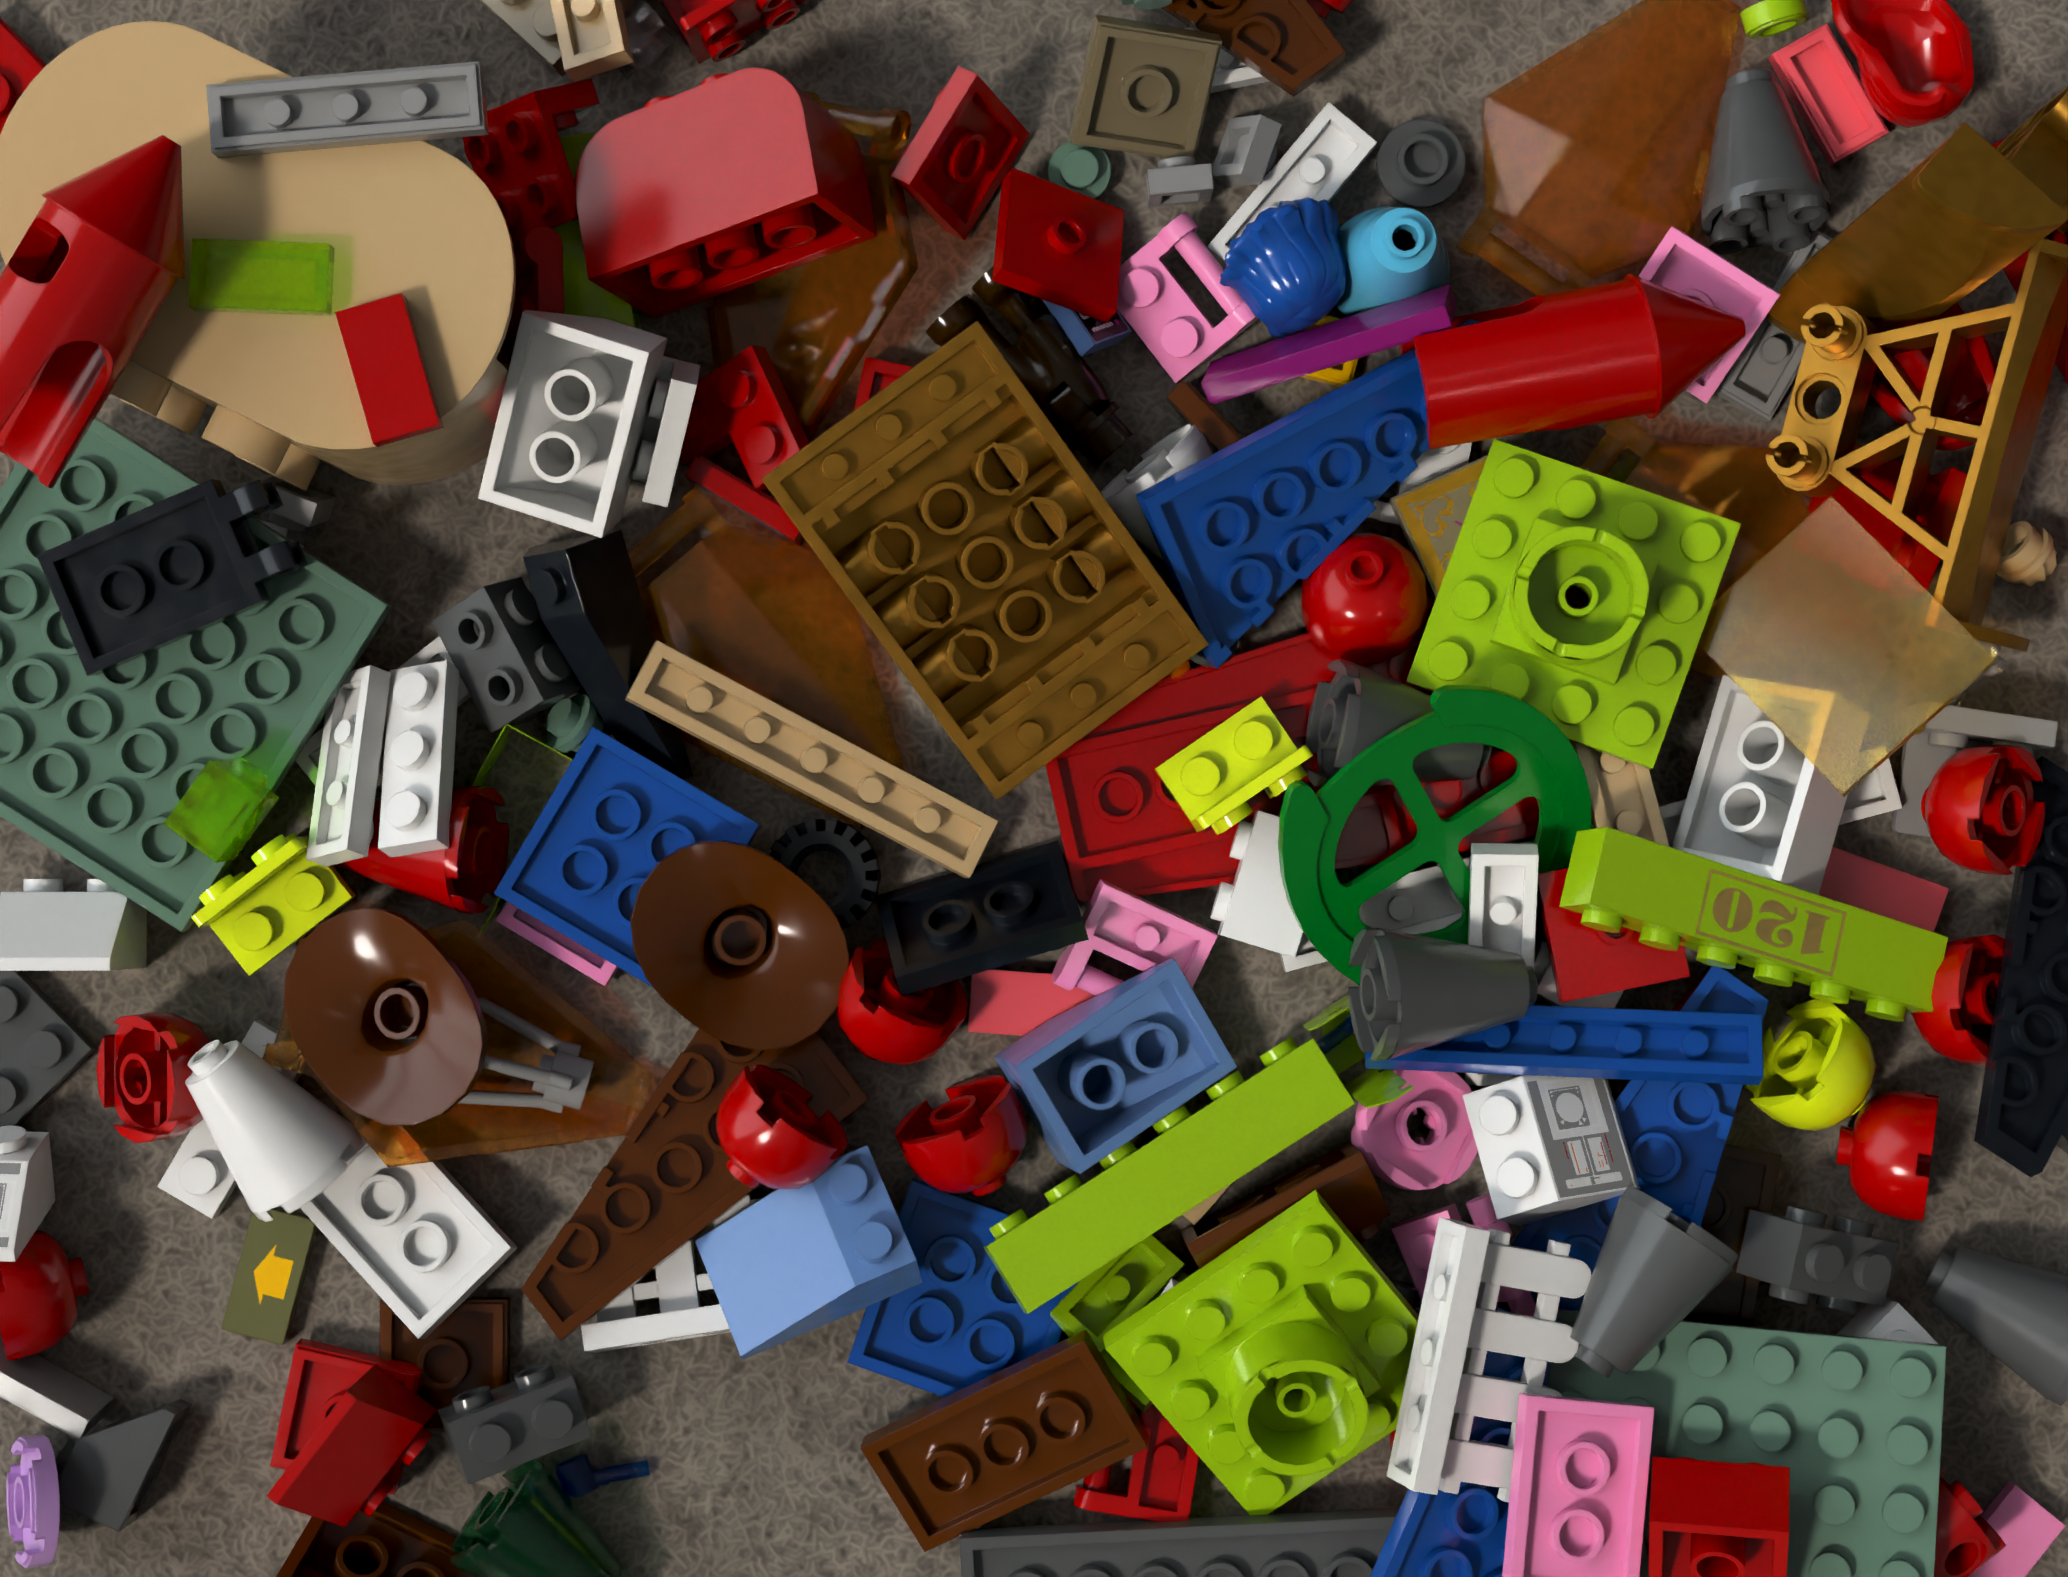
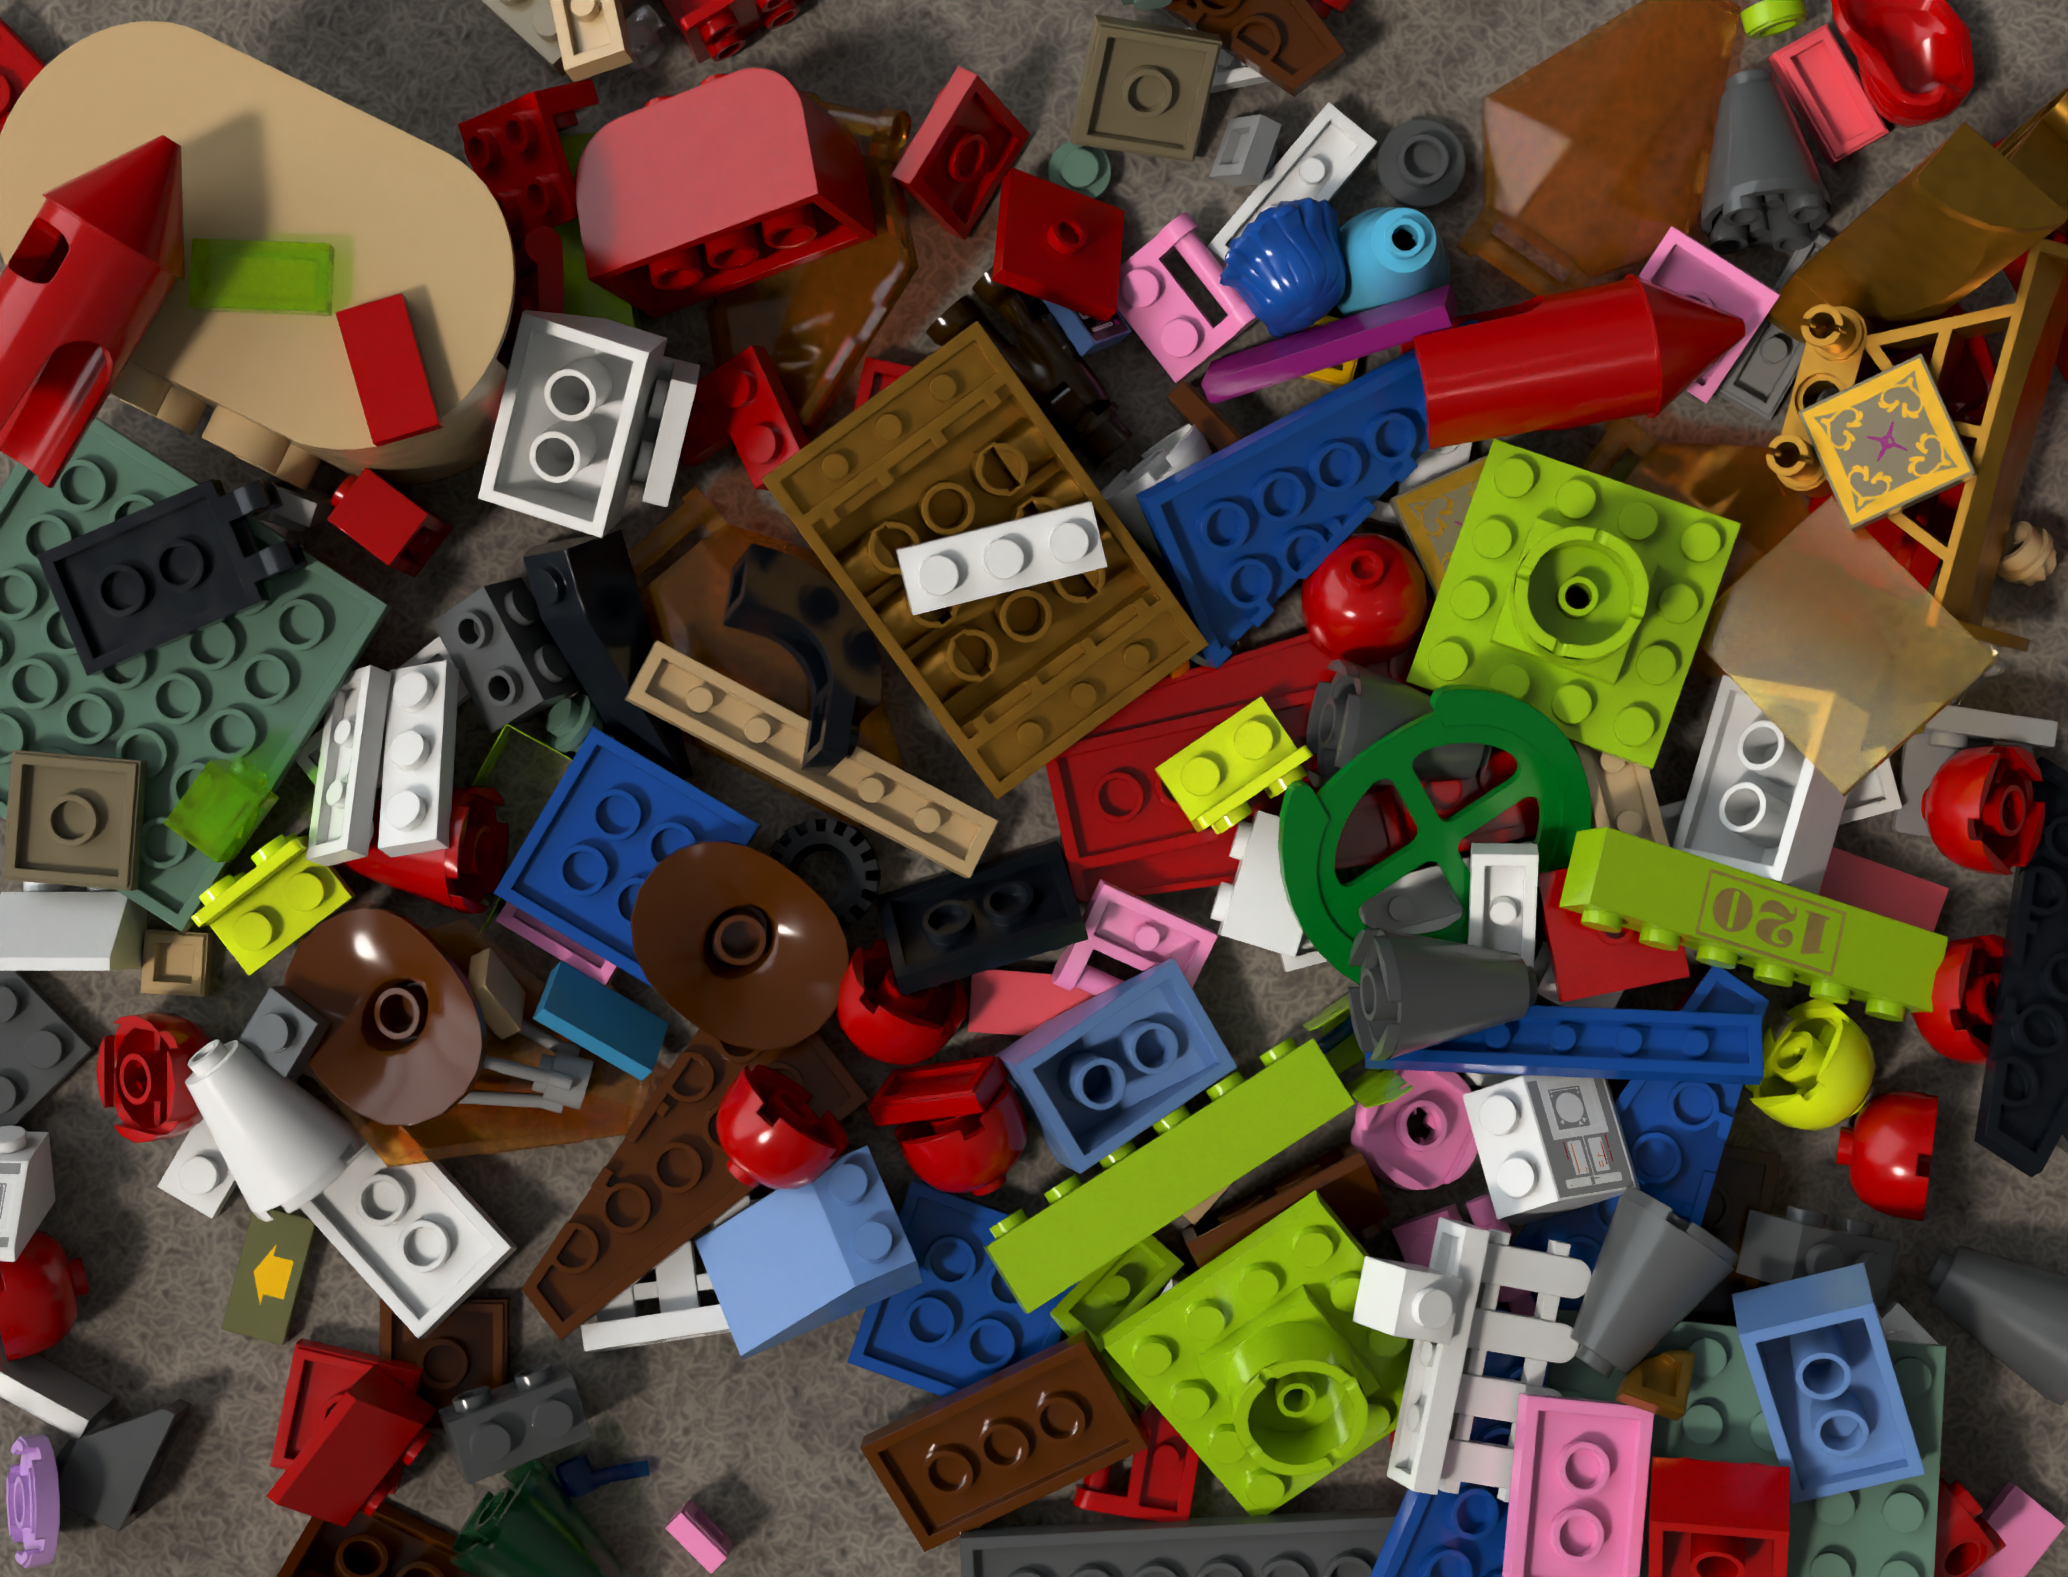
(74, 820): none -> dark tan tile
(177, 963): none -> tan tile
(284, 1031): none -> dark grey plate
(347, 109): light grey tile -> none
(387, 521): none -> red brick
(497, 993): none -> tan tile
(601, 1020): none -> dark azure tile
(700, 1536): none -> bright pink tile
(742, 497): red tile -> none
(825, 634): none -> black arch
(937, 1091): none -> red tile
(1001, 558): none -> white plate
(1179, 182): light grey plate -> none
(1407, 1300): none -> white brick
(1659, 1384): none -> pearl gold tile
(1827, 1383): none -> medium blue slope
(1887, 443): none -> tile

